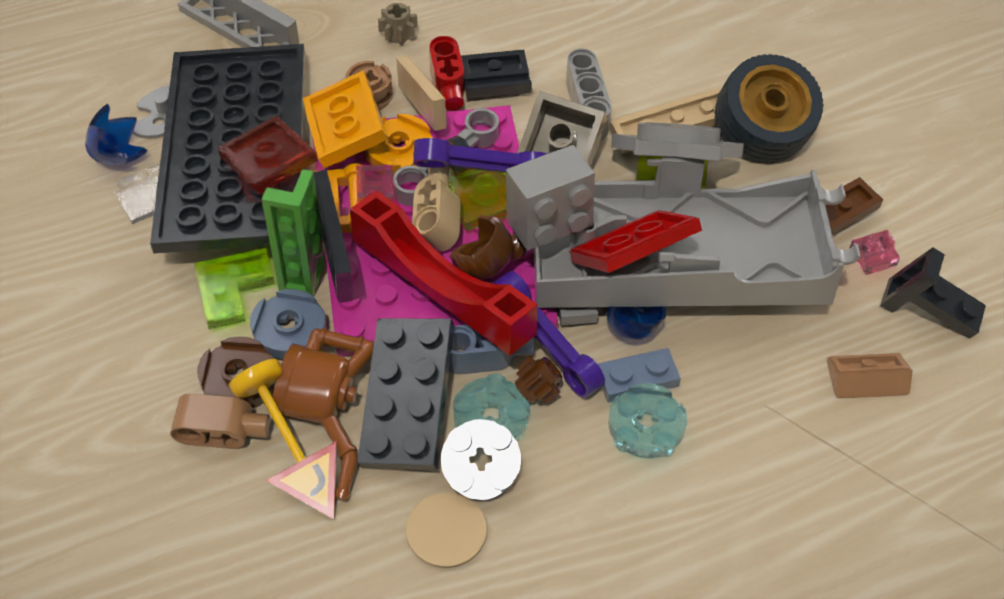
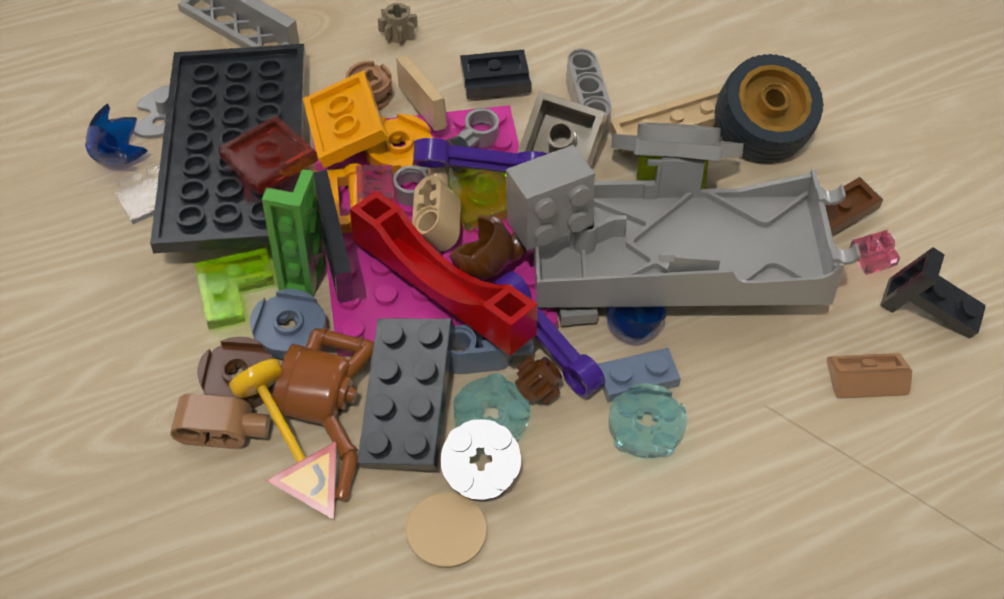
(447, 70): red piece -> none
(635, 240): red tile -> none

